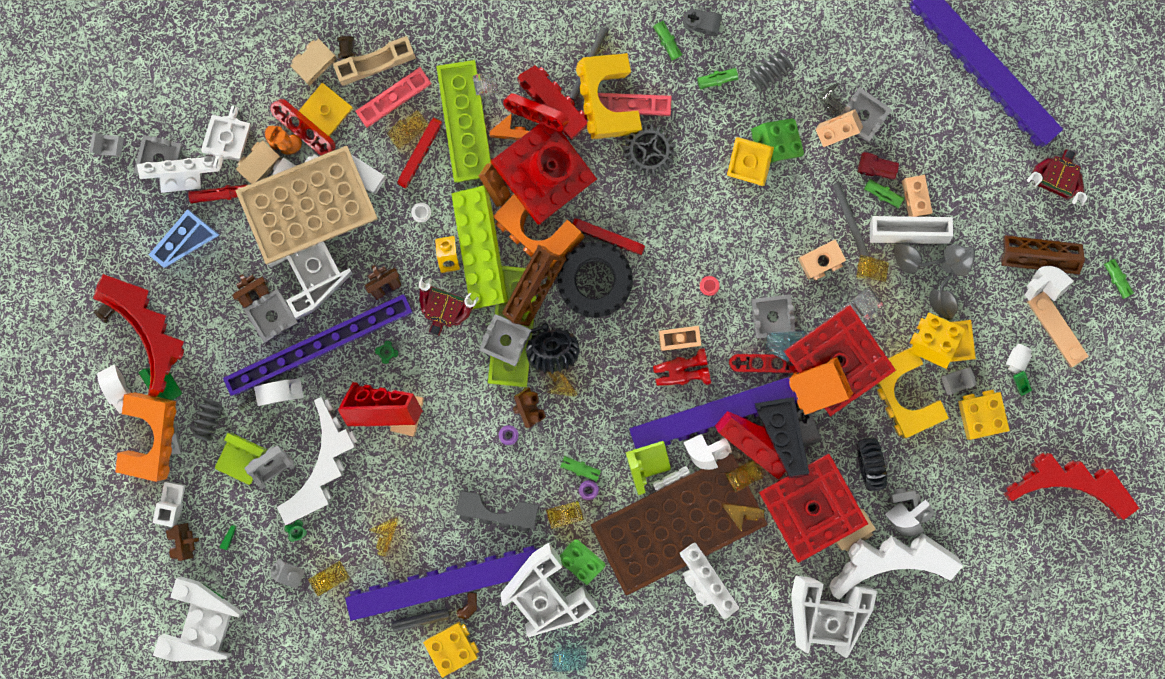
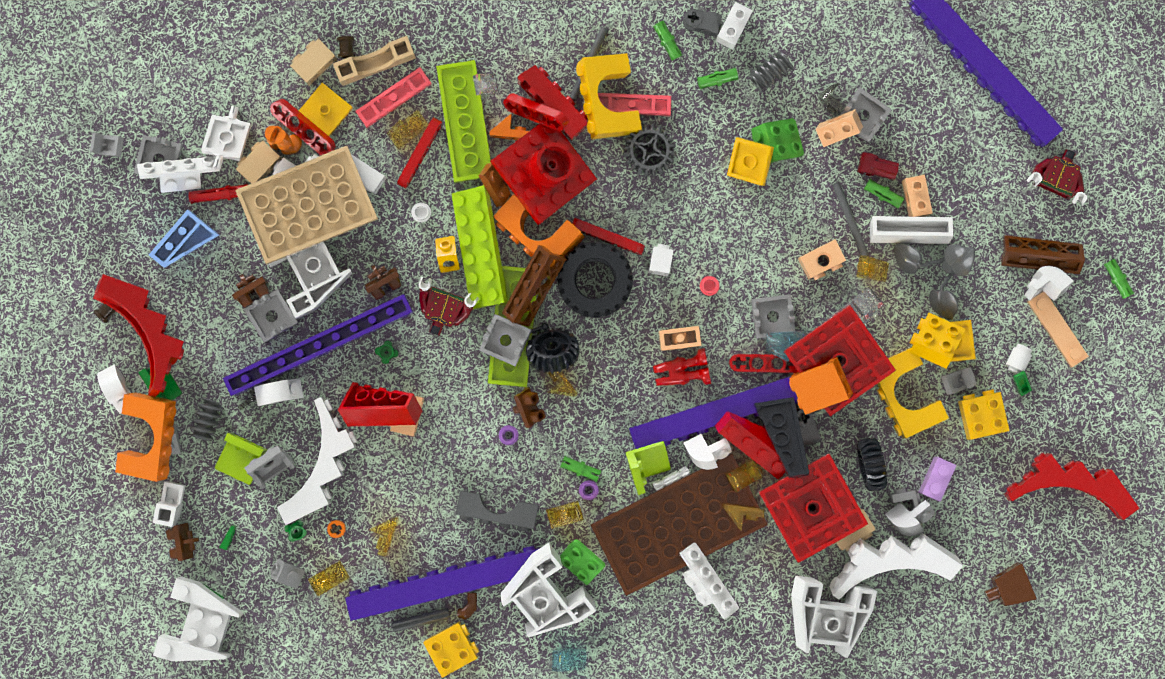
(336, 522): none -> orange bush
(660, 260): none -> white brick
(734, 25): none -> white brick
(937, 479): none -> lavender brick
(1011, 586): none -> reddish brown torso

